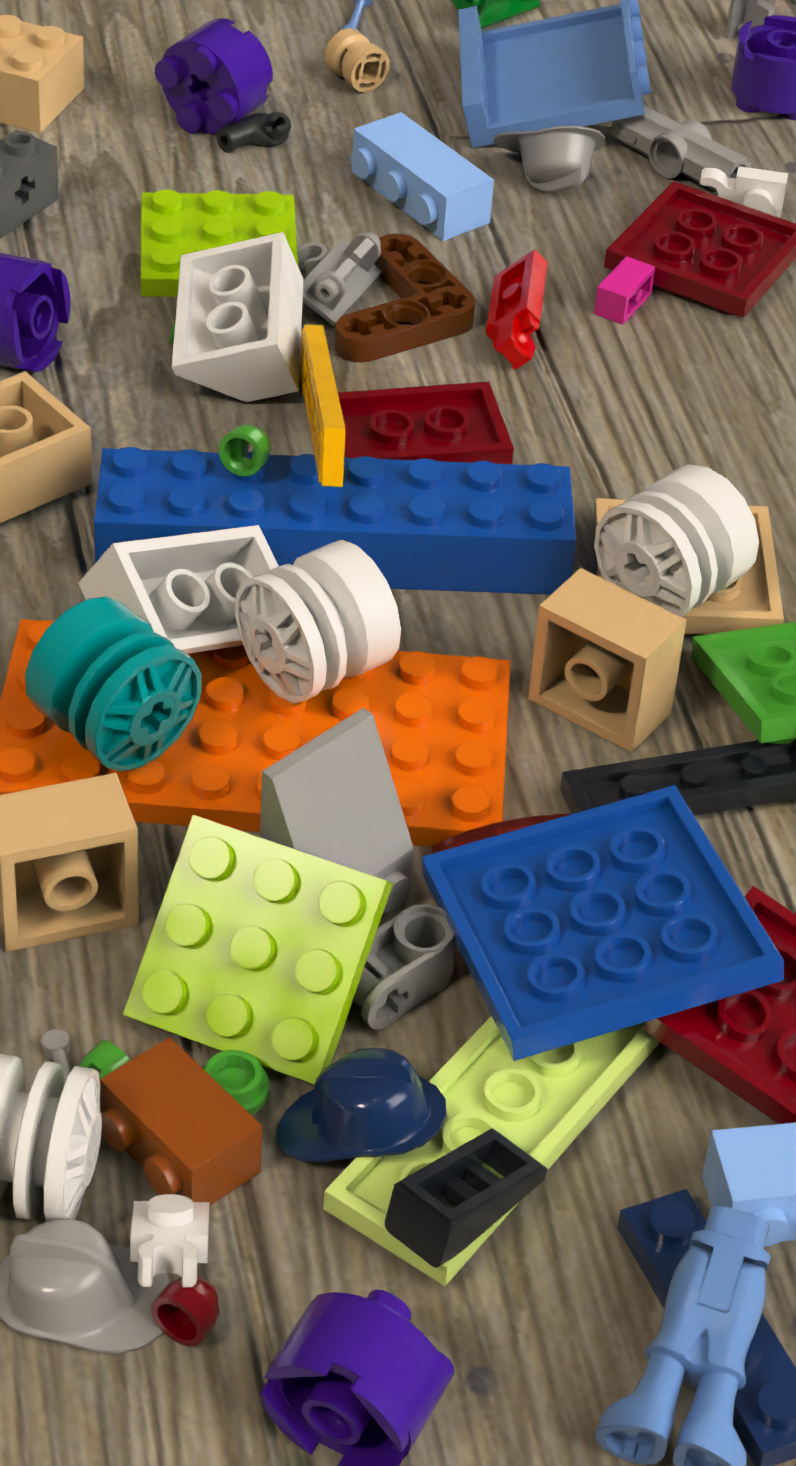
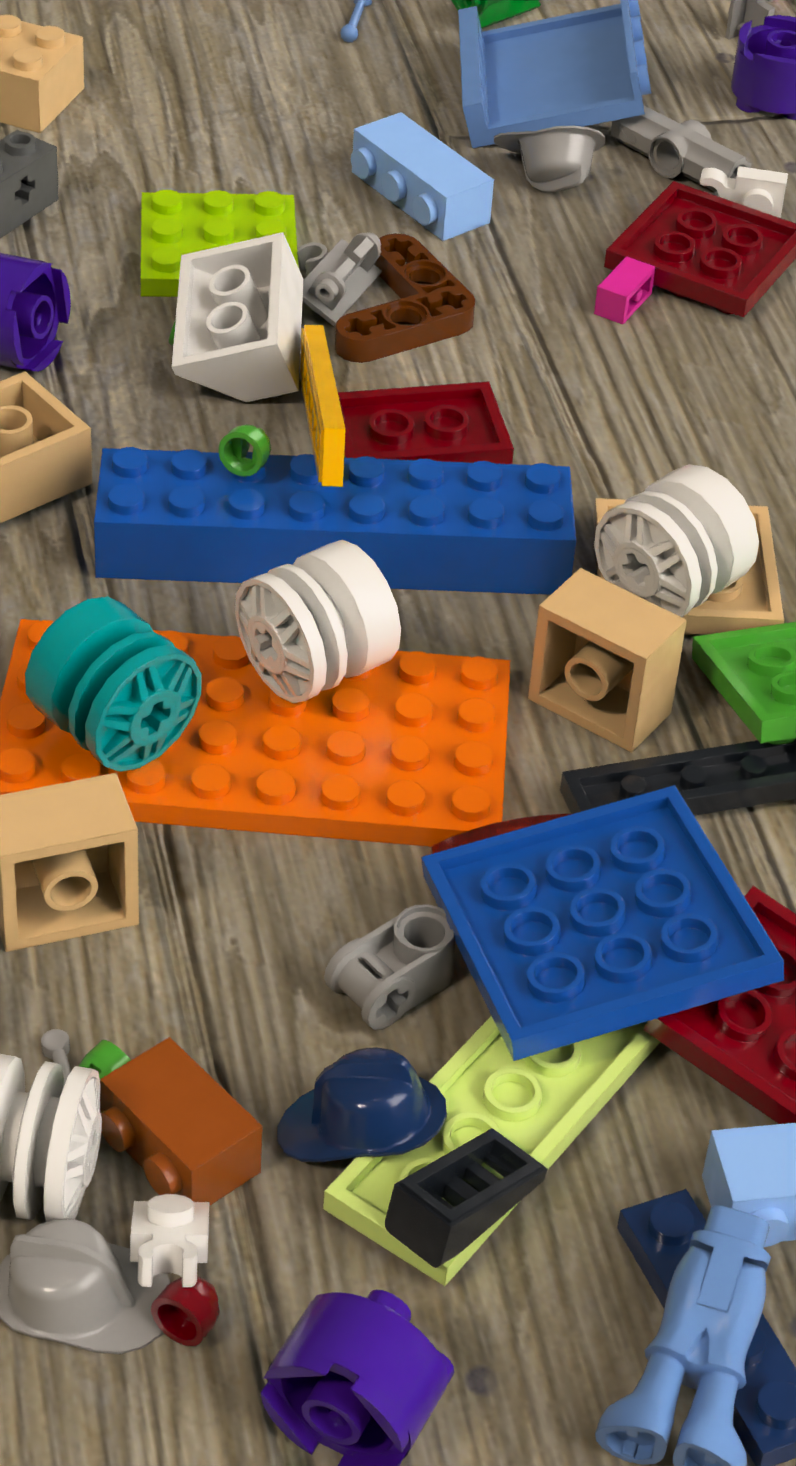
(183, 582): white slope -> none
(214, 76): dark purple brick -> none
(241, 1077): bright green plate -> none
(255, 130): pearl dark grey arm -> none
(257, 949): lime plate -> none
(341, 804): light grey slope -> none
(357, 60): tan wheel -> none
(517, 308): red hinge -> none

